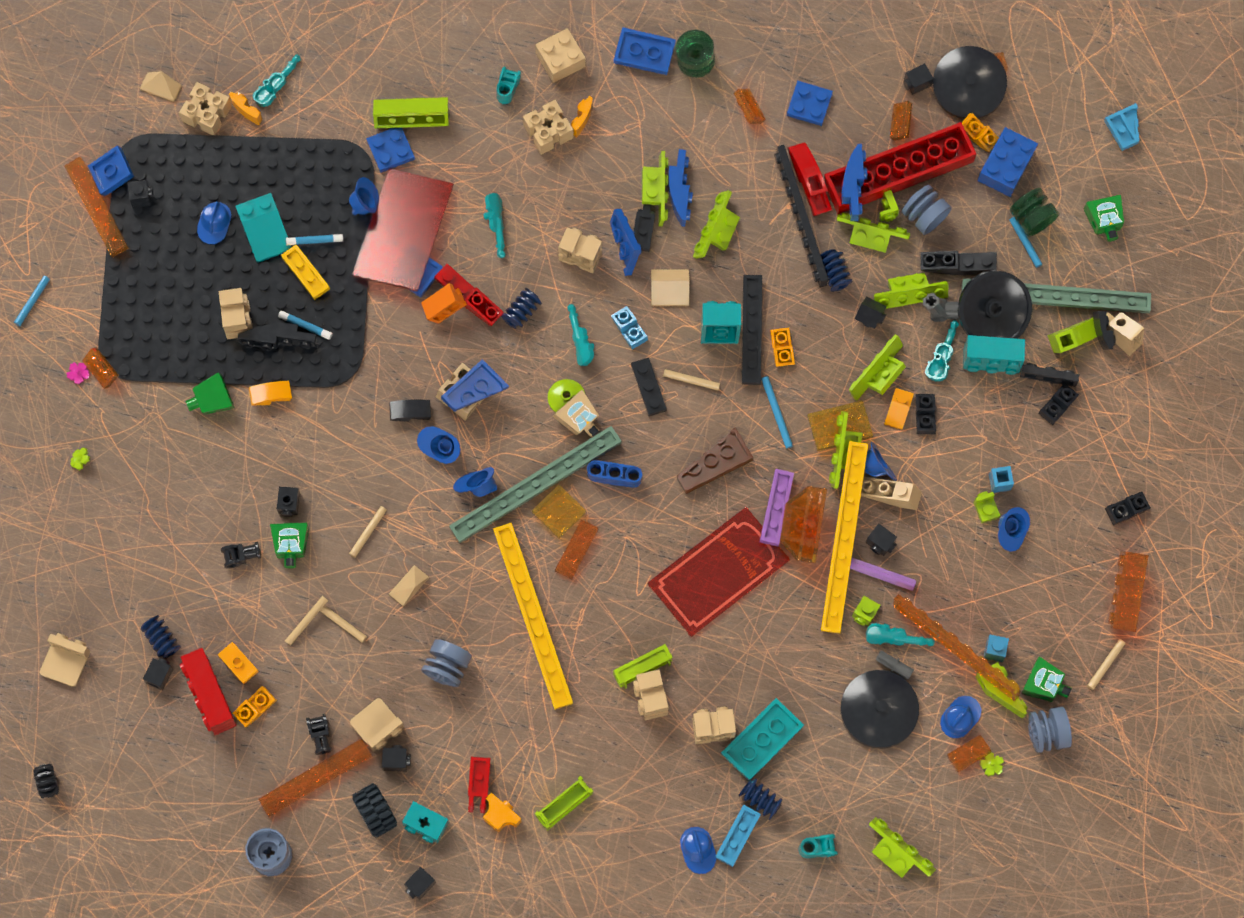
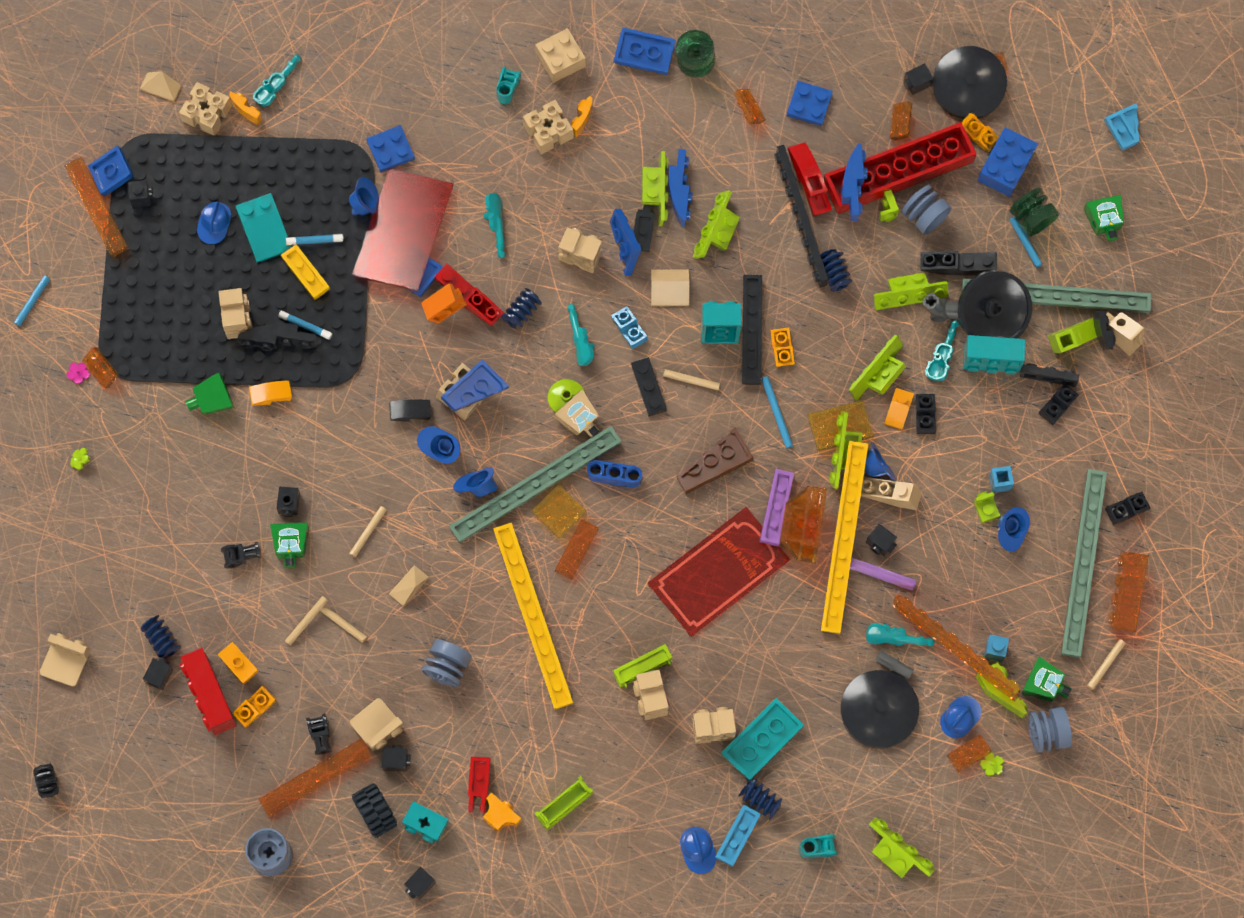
(411, 112): lime brick -> none
(865, 611): lime bracket -> none
(870, 234): lime bracket -> none
(871, 313): black brick -> none
(1083, 563): none -> sand green plate

